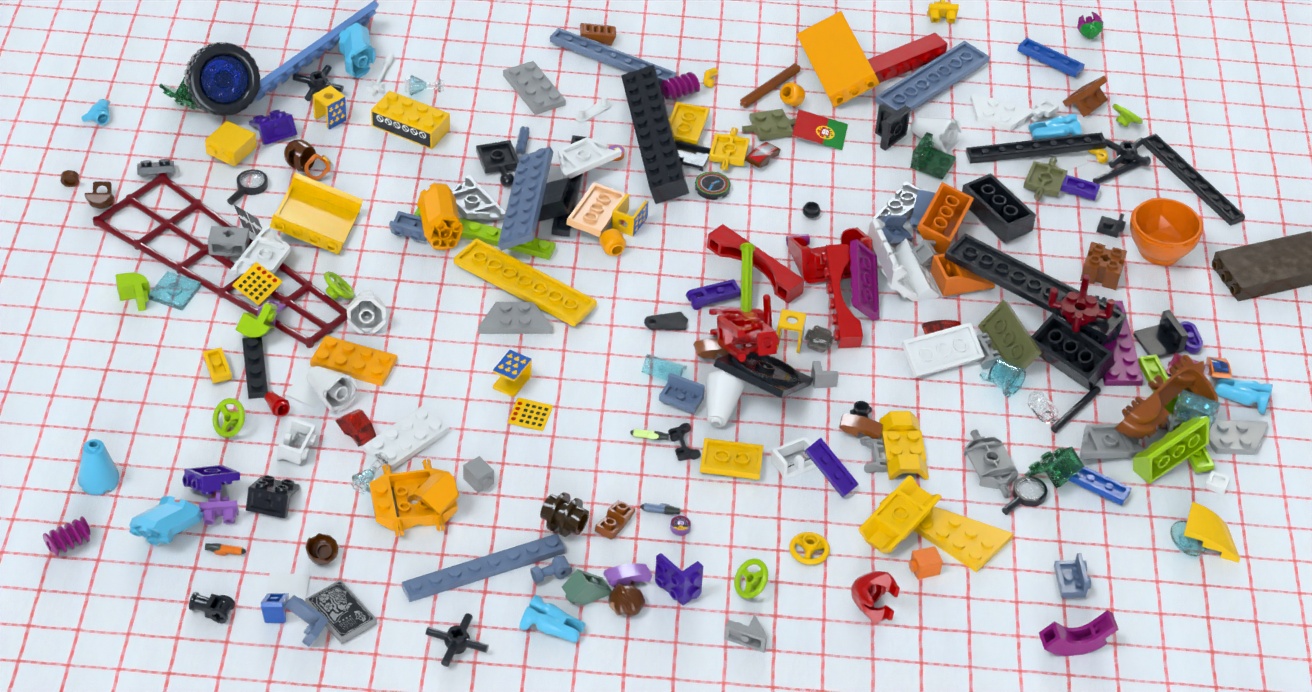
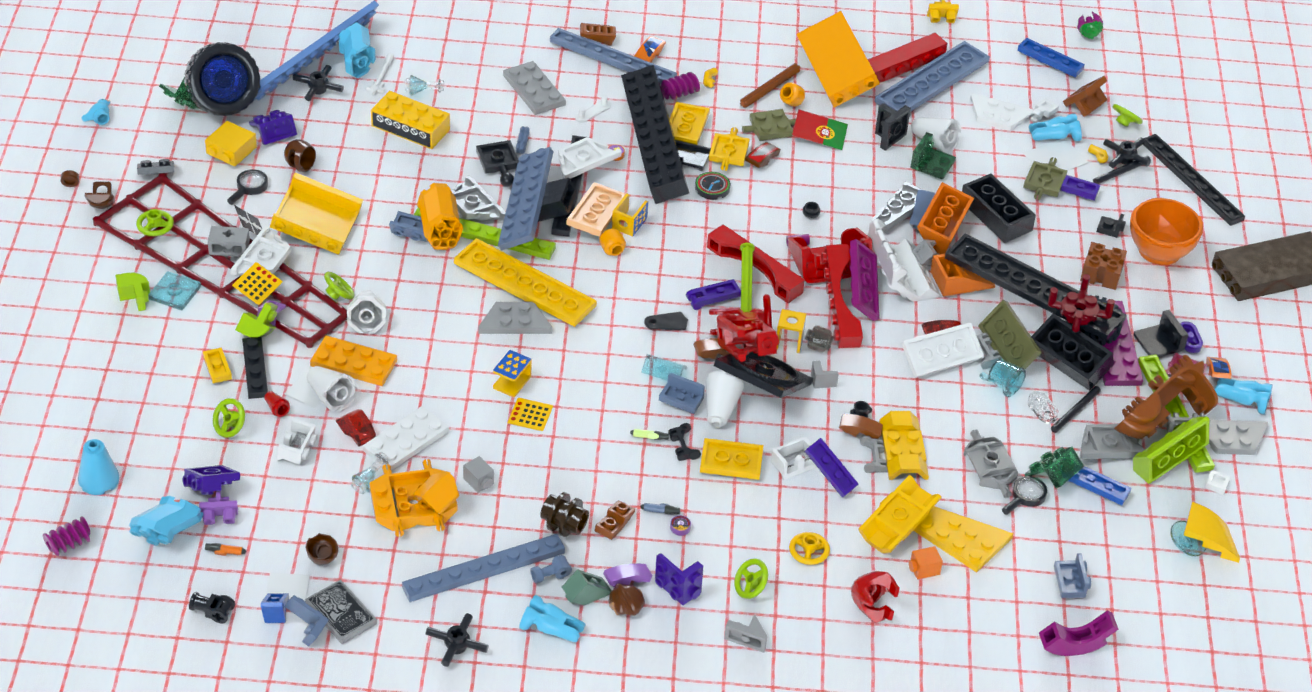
(155, 220): none -> lime piece
(270, 496): black bracket -> none
(323, 158): orange piece -> none
(331, 106): piece -> none
(650, 48): none -> slope
(894, 229): sand blue bracket -> none
(1035, 147): black tile -> none
(1193, 405): clear light blue brick -> none

